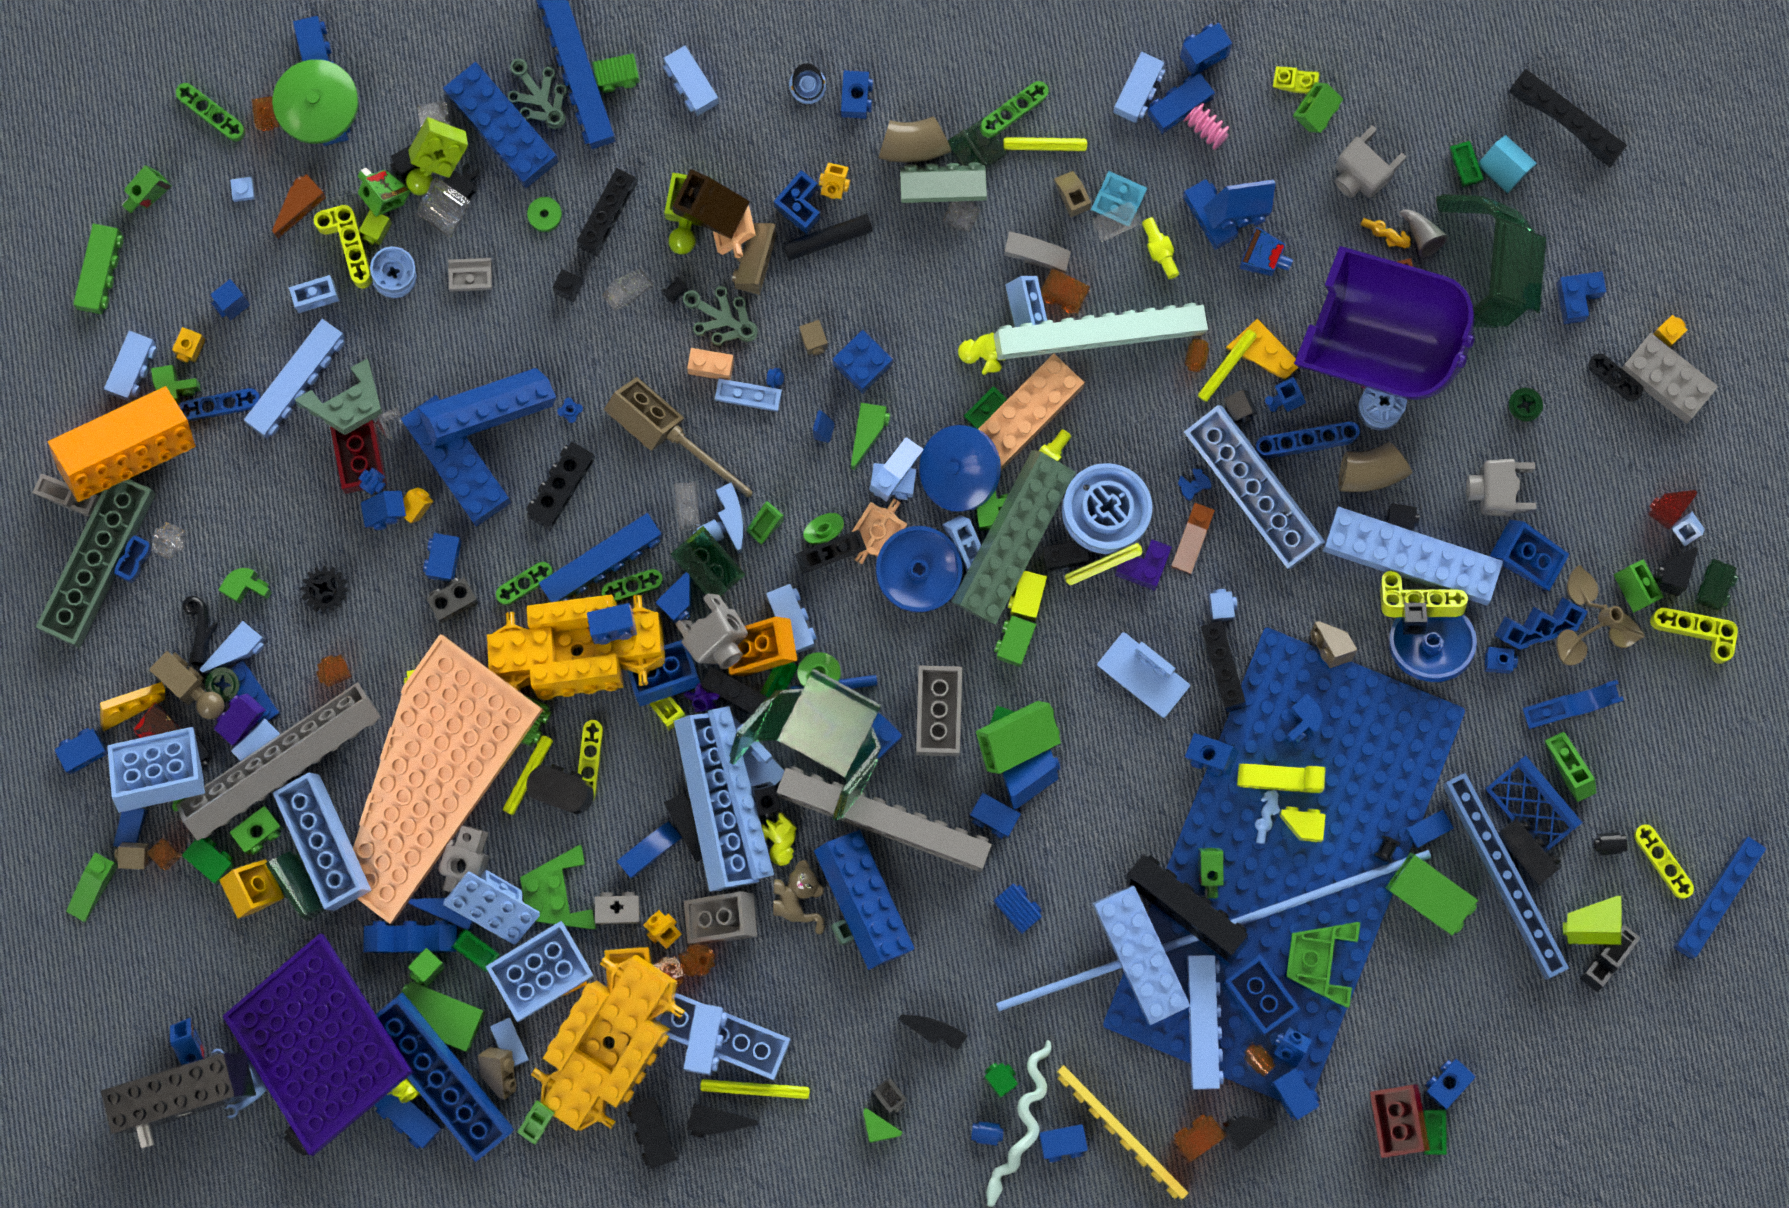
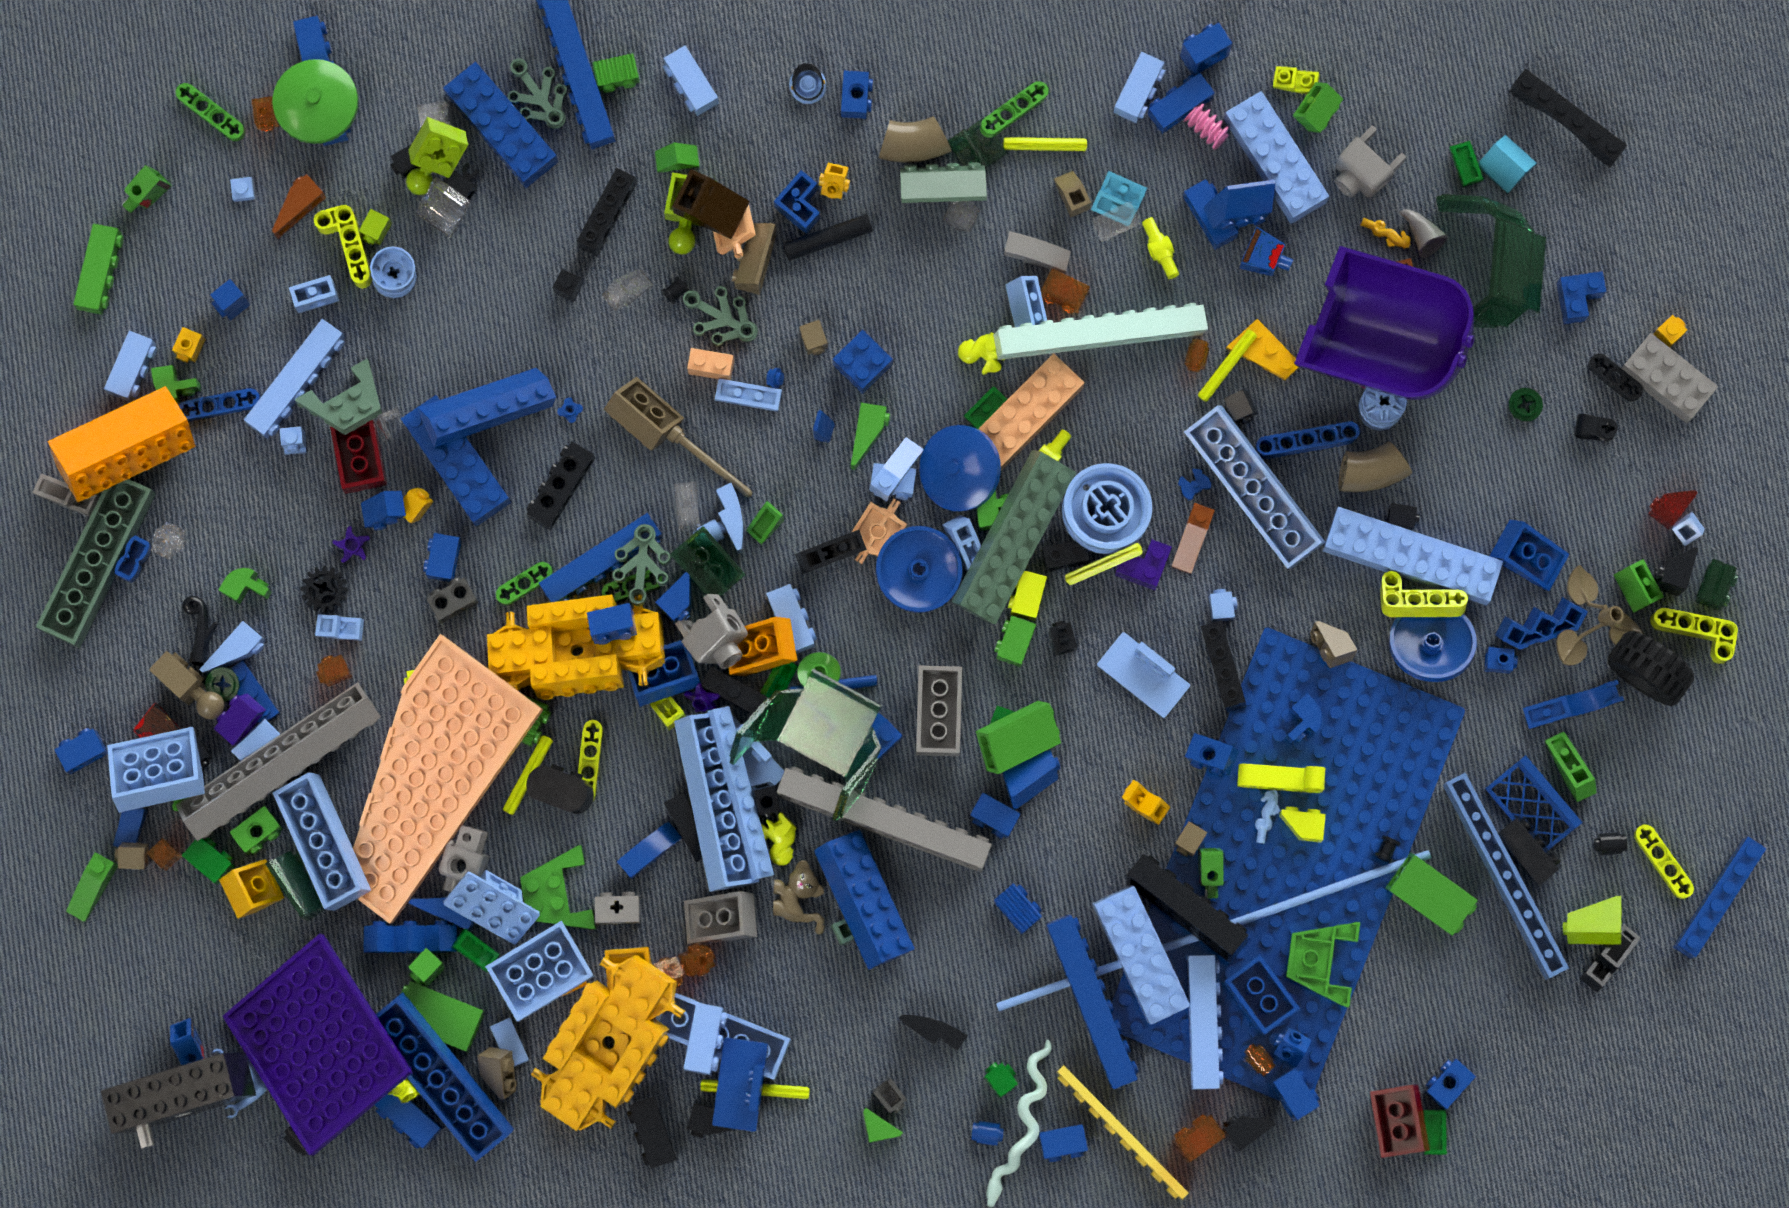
(130, 704): yellow wing -> none
(293, 440): none -> light blue brick
(339, 627): none -> light blue slope
(351, 545): none -> dark purple animal
(372, 481): blue gear -> none
(381, 191): bright green torso -> none
(470, 274): light grey plate -> none
(536, 1122): bright green slope -> none
(547, 223): bright green piece -> none
(641, 561): none -> sand green plant
(662, 929): yellow brick -> none
(676, 157): none -> bright green slope
(740, 1084): none -> blue bracket
(823, 528): bright green dish -> none
(1062, 638): none -> black brick
(1091, 1001): none -> blue brick
(1145, 803): none -> yellow brick
(1189, 839): none -> dark tan brick
(1276, 156): none -> light blue brick
(1288, 395): blue brick -> none
(1414, 618): brick -> none
(1429, 828): blue slope -> none
(1498, 487): light grey piece -> none
(1592, 428): none -> black piece
(1651, 668): none -> black tyre

